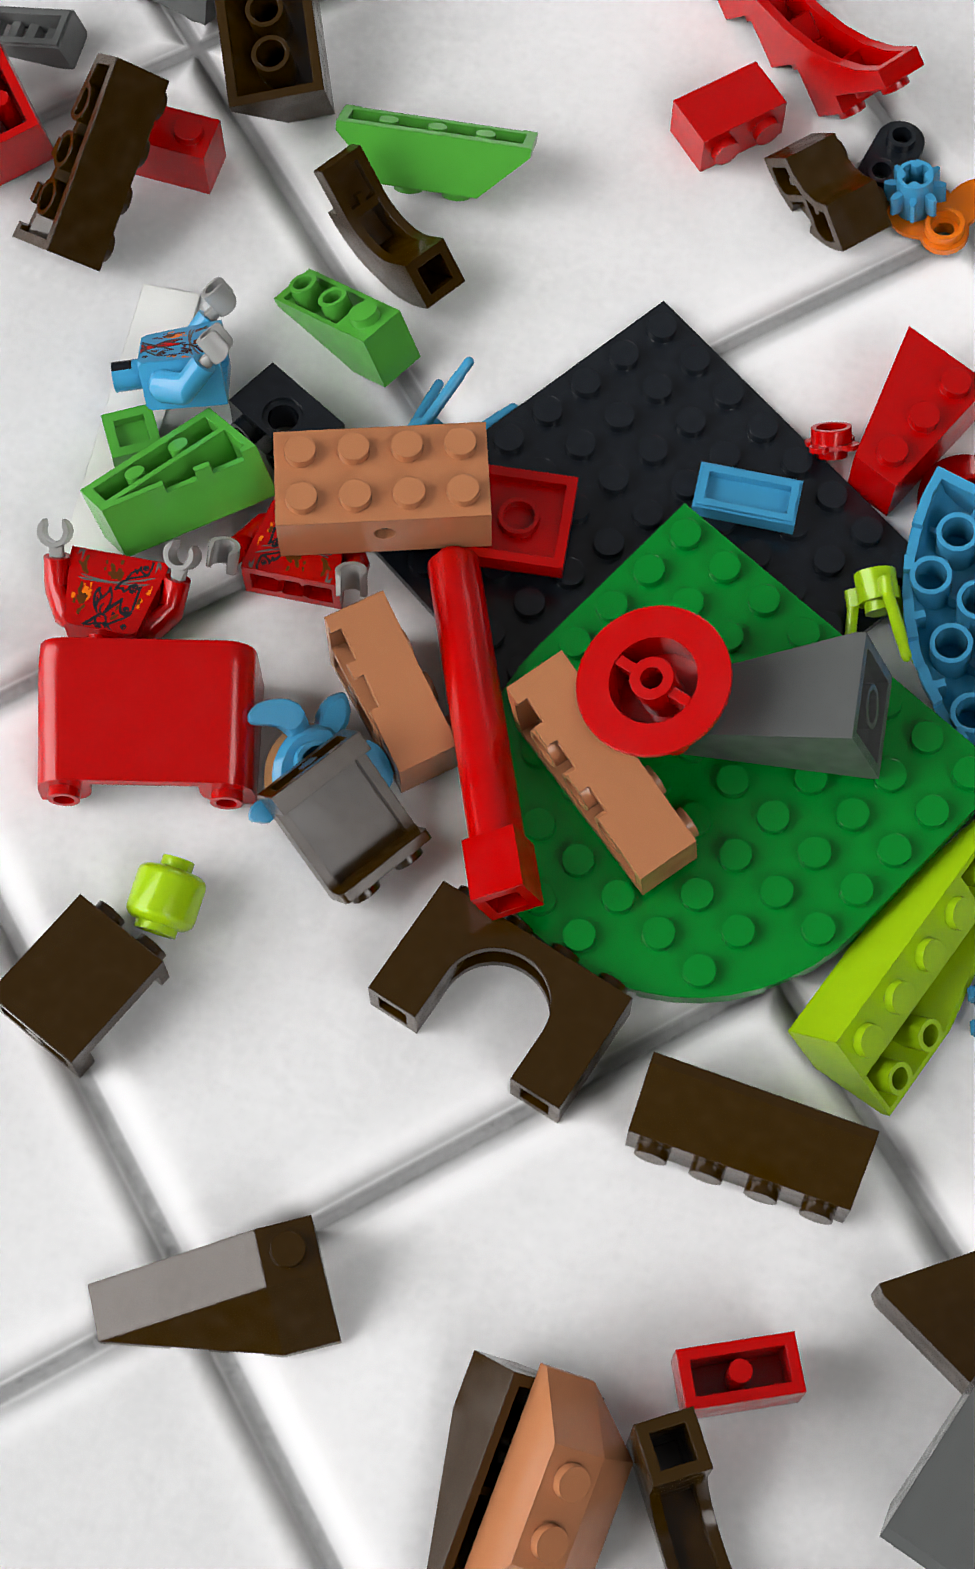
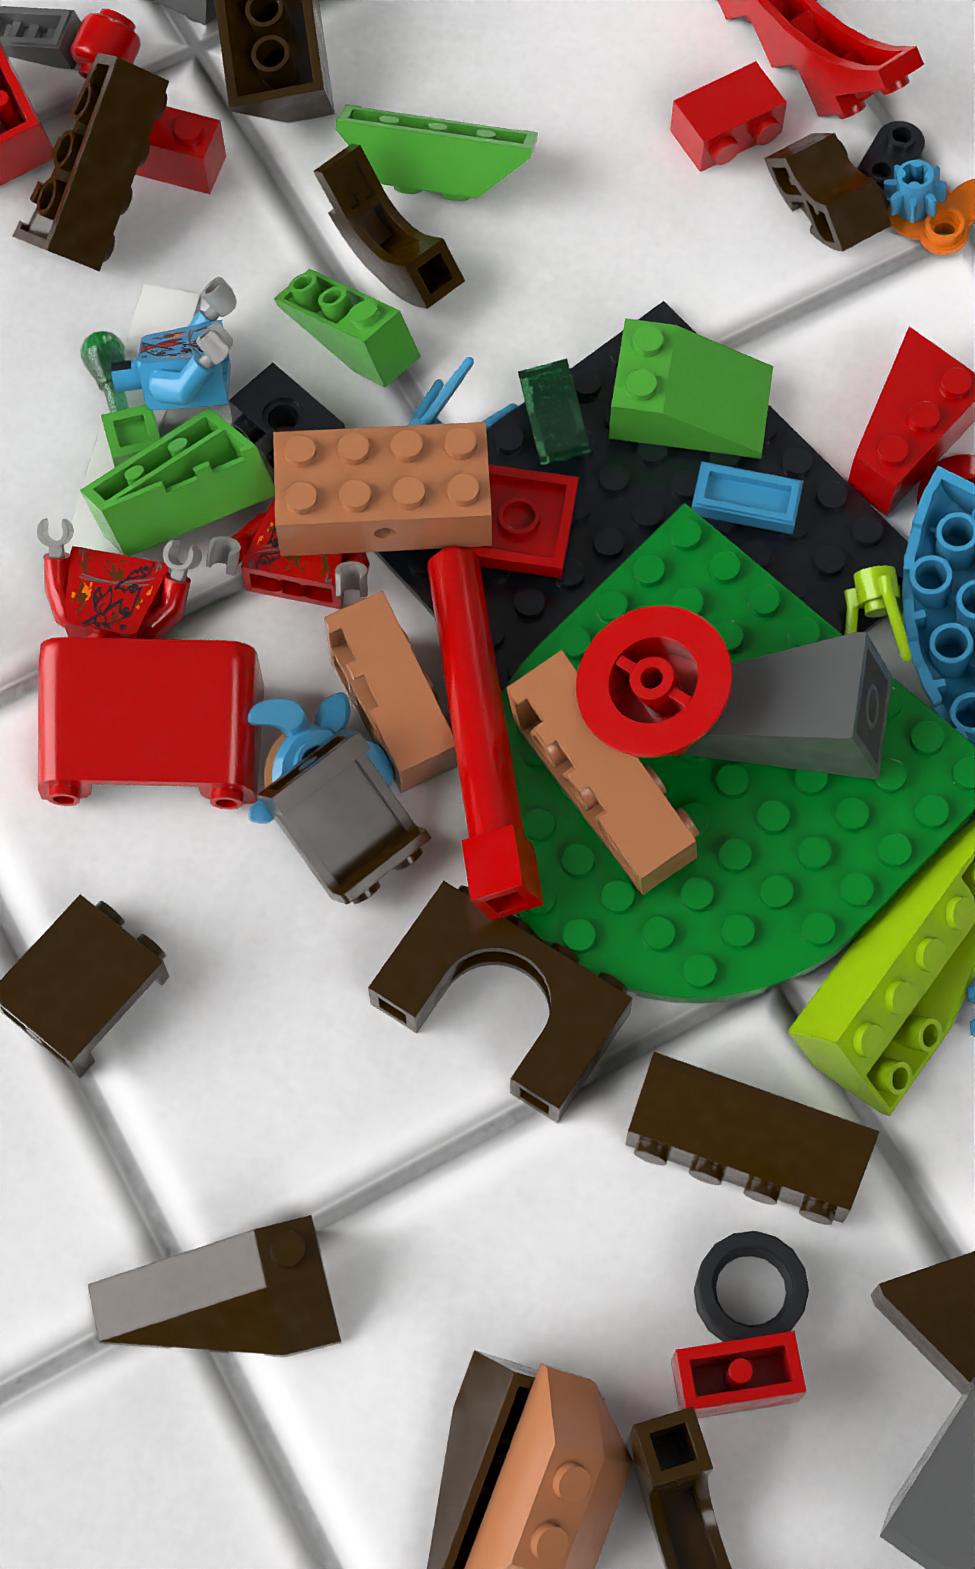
(97, 354): none -> clear green piece
(105, 34): none -> red head
(166, 897): lime head -> none
(554, 411): none -> clear green slope
(688, 392): none -> bright green slope
(764, 1247): none -> black tyre
(831, 440): red plate -> none

